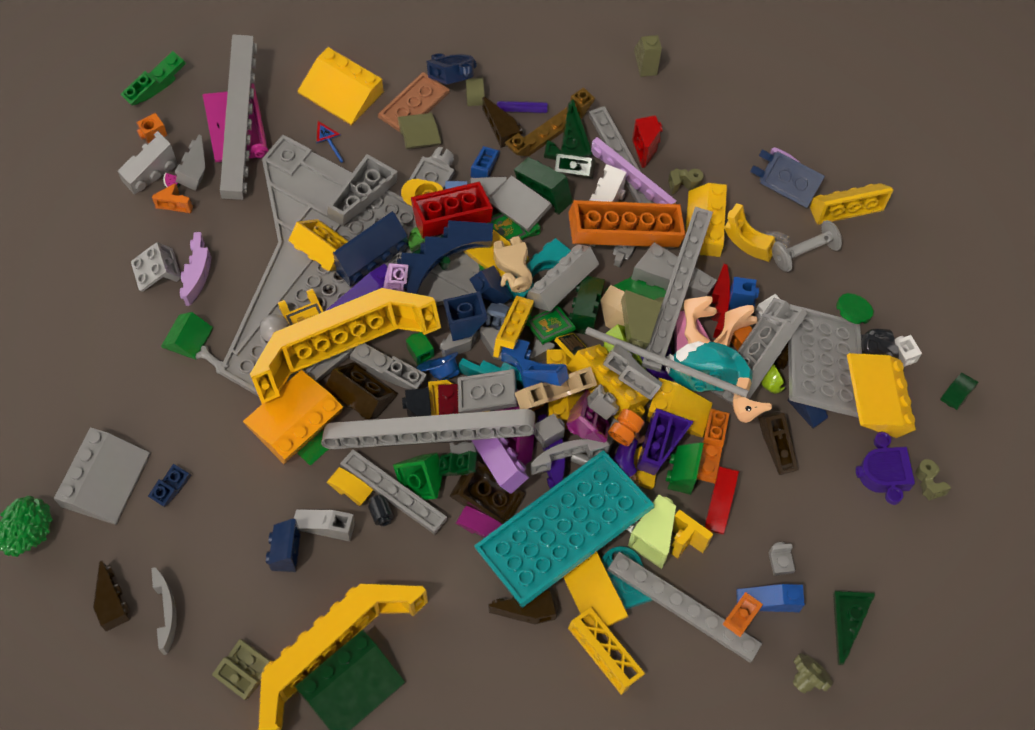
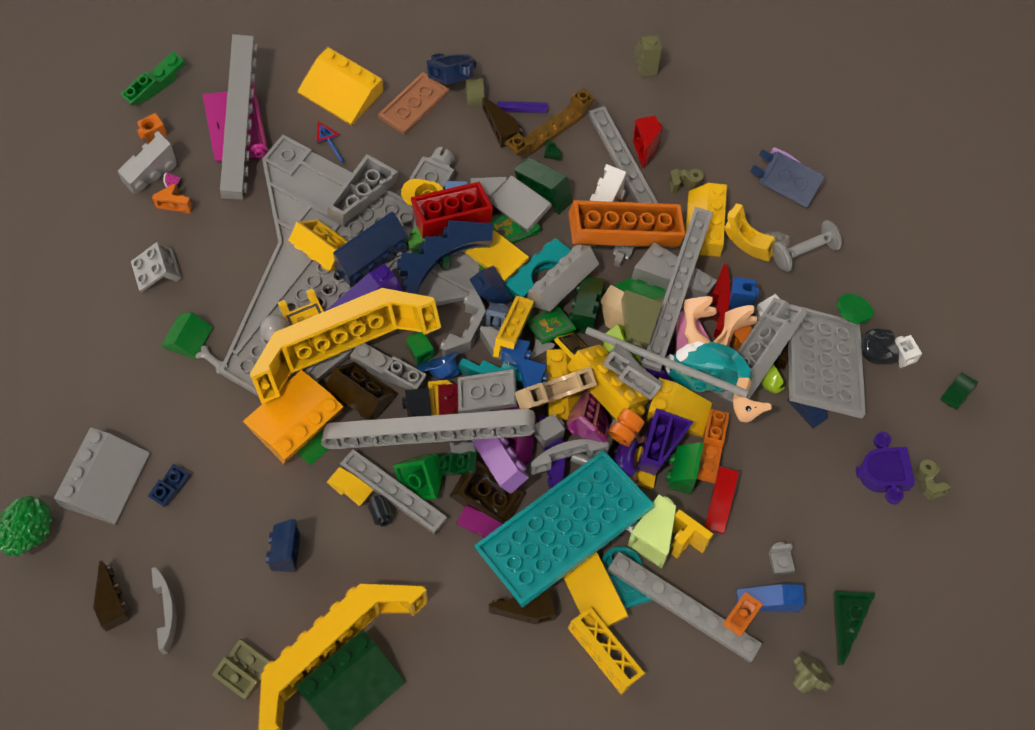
(193, 165): light grey slope -> none
(195, 272): lavender slope -> none
(326, 523): light grey slope -> none
(396, 276): lavender slope -> none
(419, 131): olive slope -> none
(465, 315): dark blue slope -> none
(484, 164): blue slope -> none
(513, 261): tan hips -> none
(549, 373): blue slope -> none
(574, 135): dark green wing -> none
(575, 165): slope -> none
(602, 402): light grey brick -> none
(633, 175): lavender plate -> none
(778, 441): dark brown slope -> none
(850, 203): yellow slope -> none
(881, 393): yellow slope -> none

